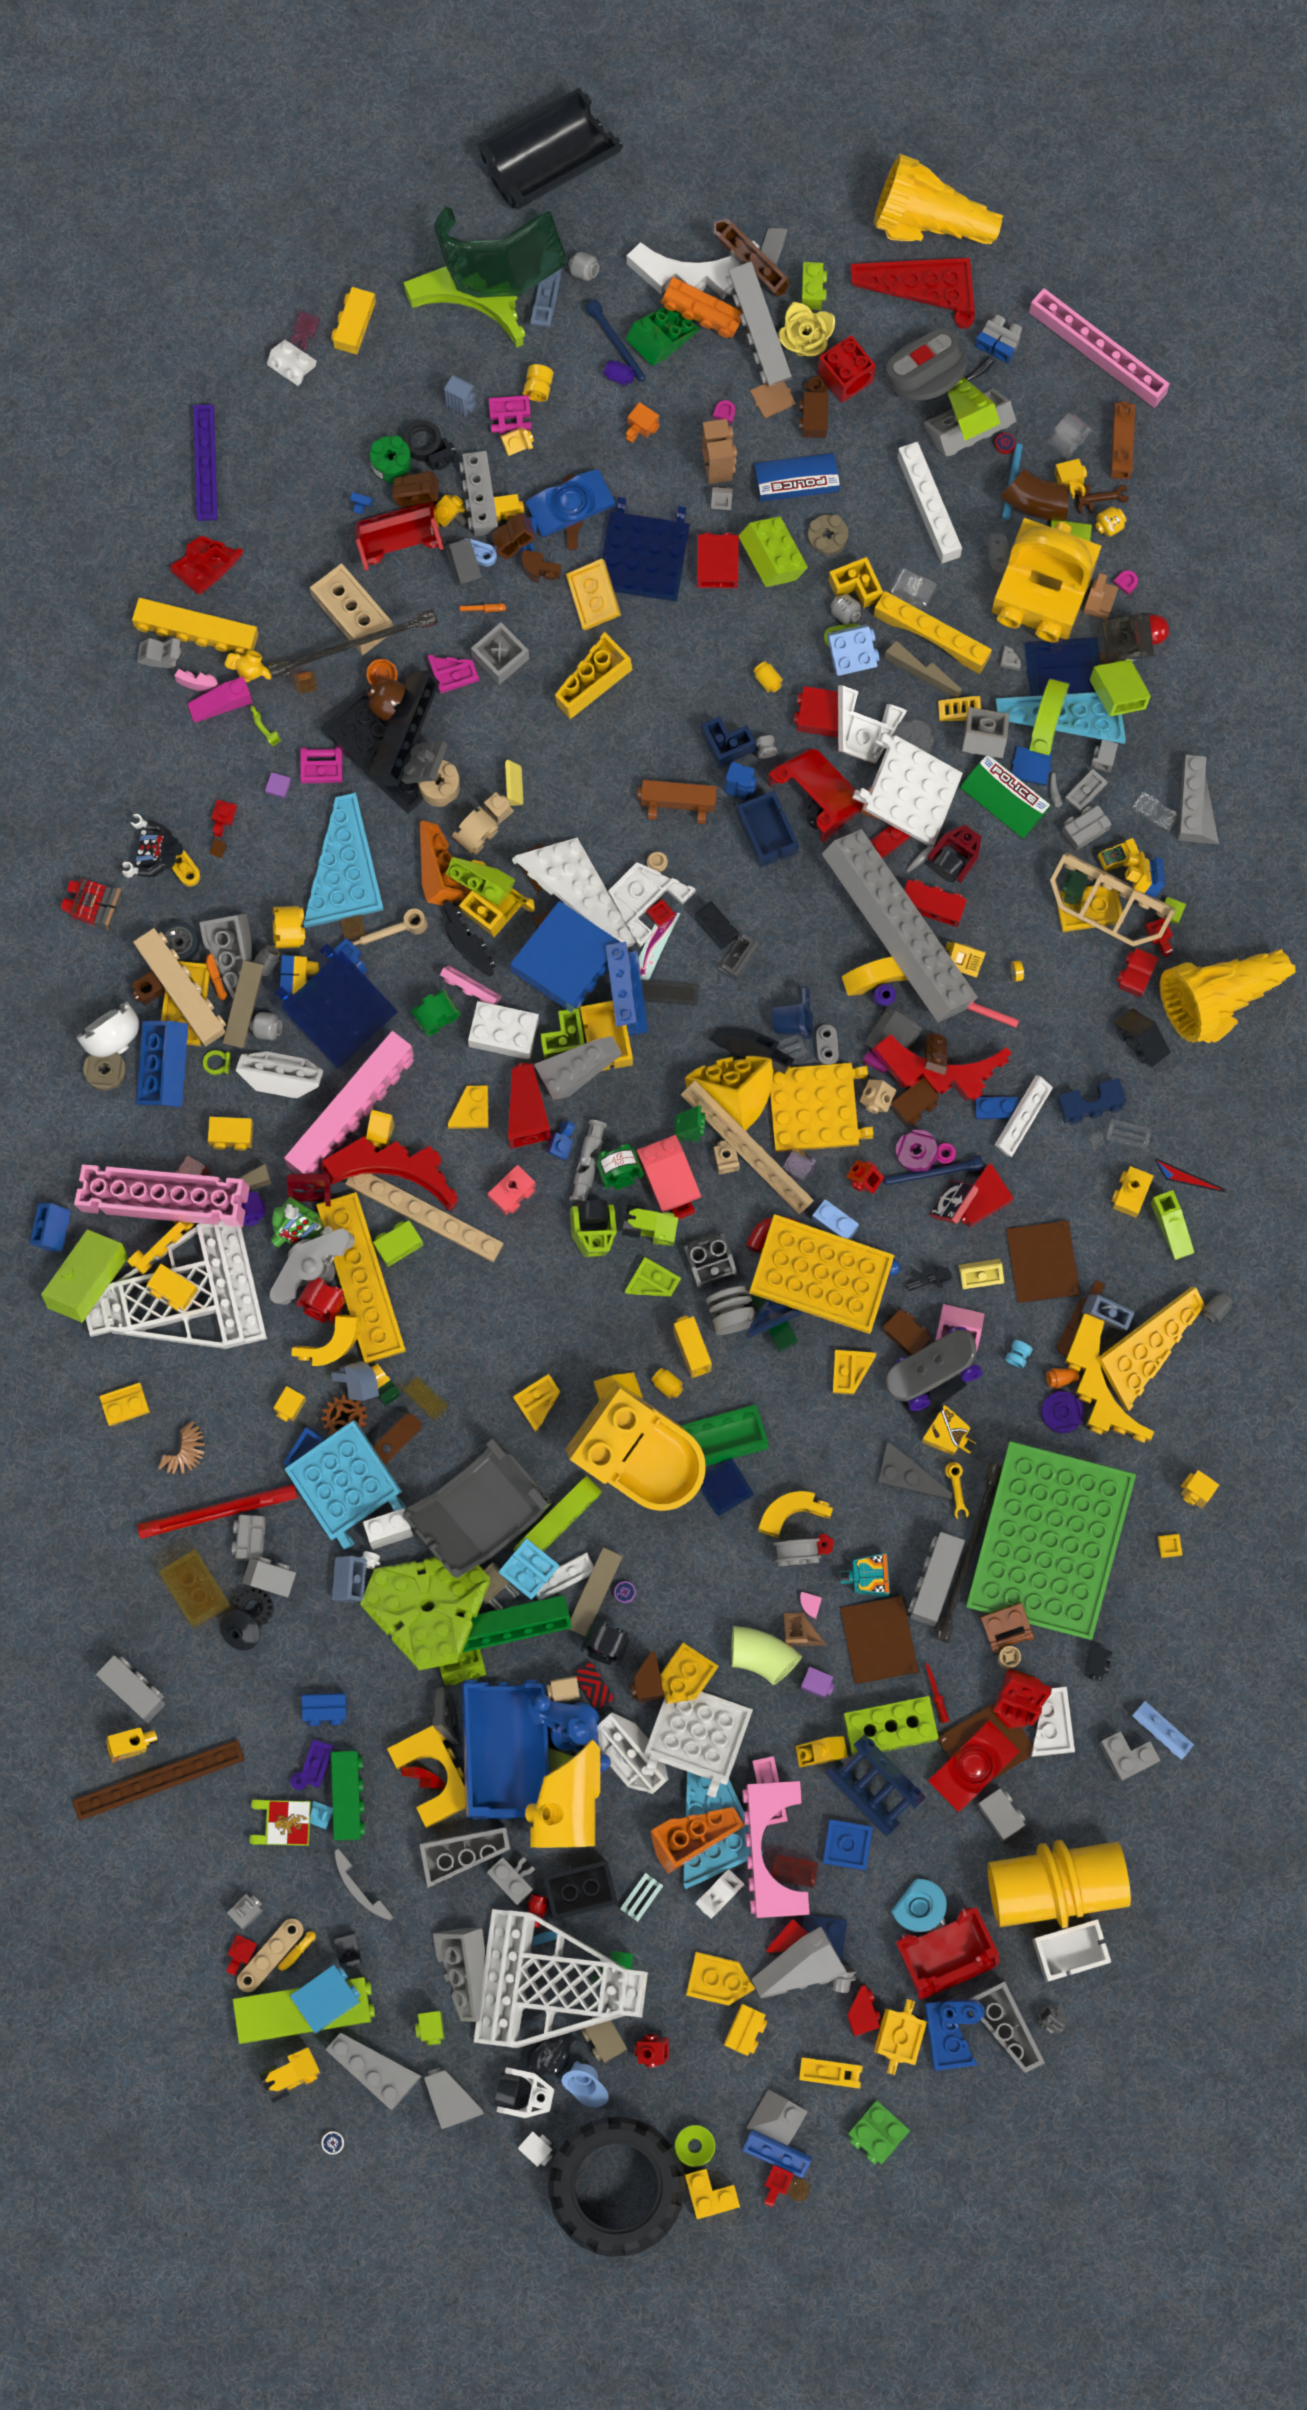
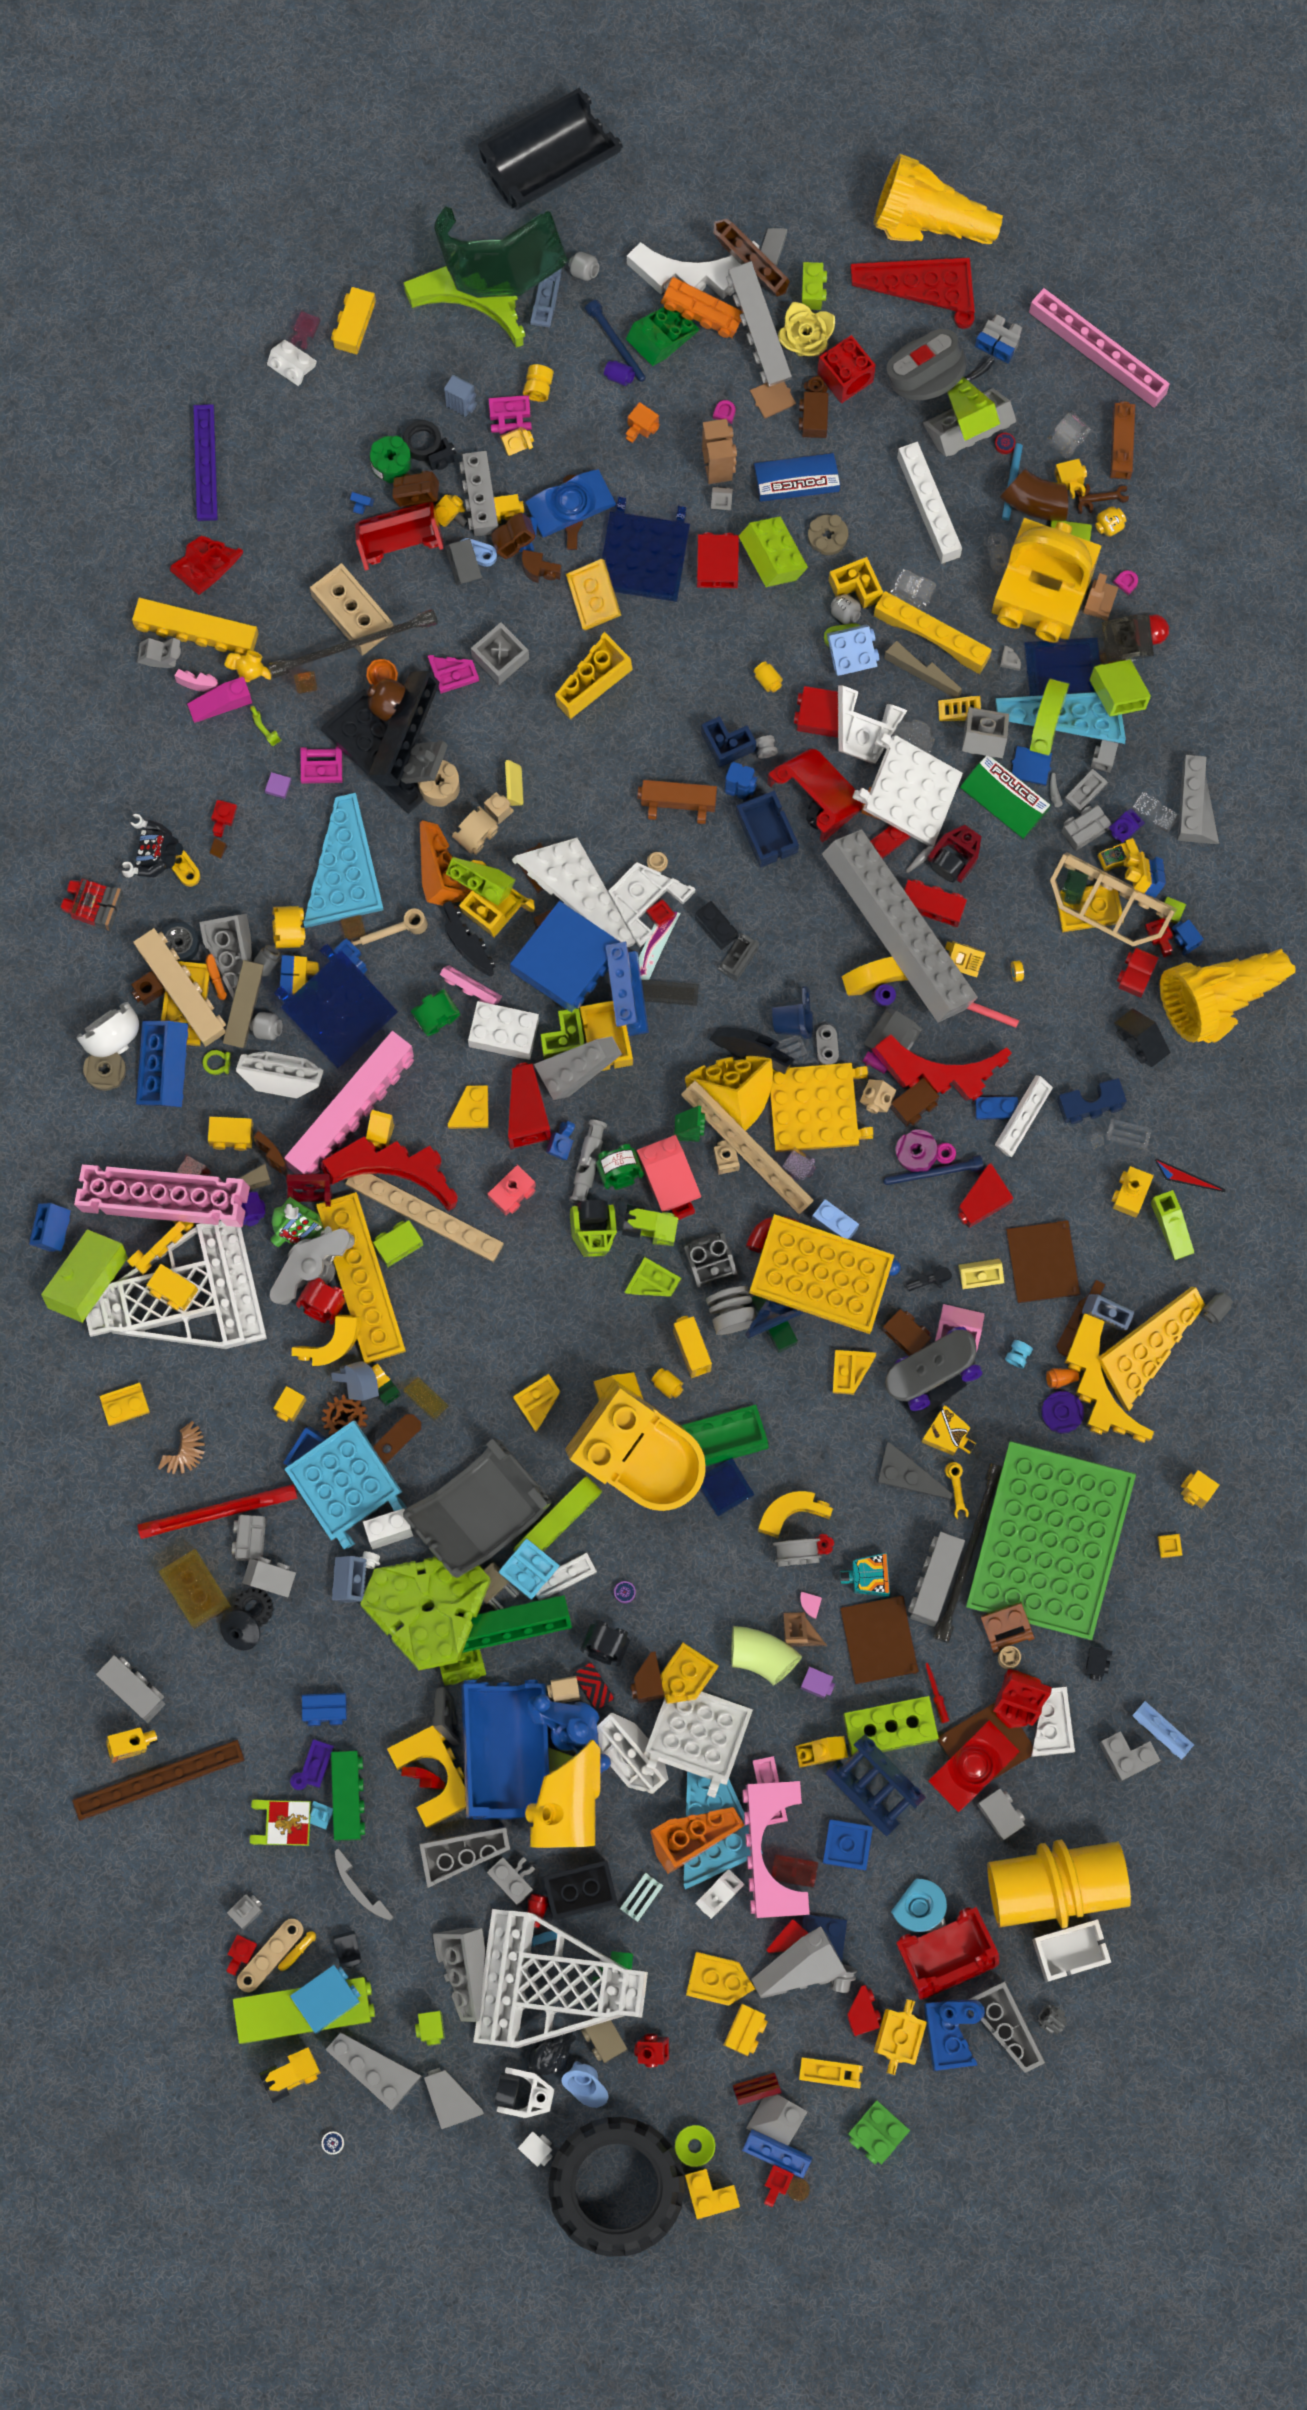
(273, 1156): none -> reddish brown slope
(487, 608): orange piece -> none
(595, 1591): dark tan slope -> none
(756, 2089): none -> dark red tile
(864, 1176): red brick -> none
(936, 1053): reddish brown plate -> none
(954, 1202): tile -> none
(1126, 825): none -> dark purple brick
(1187, 936): none -> blue brick

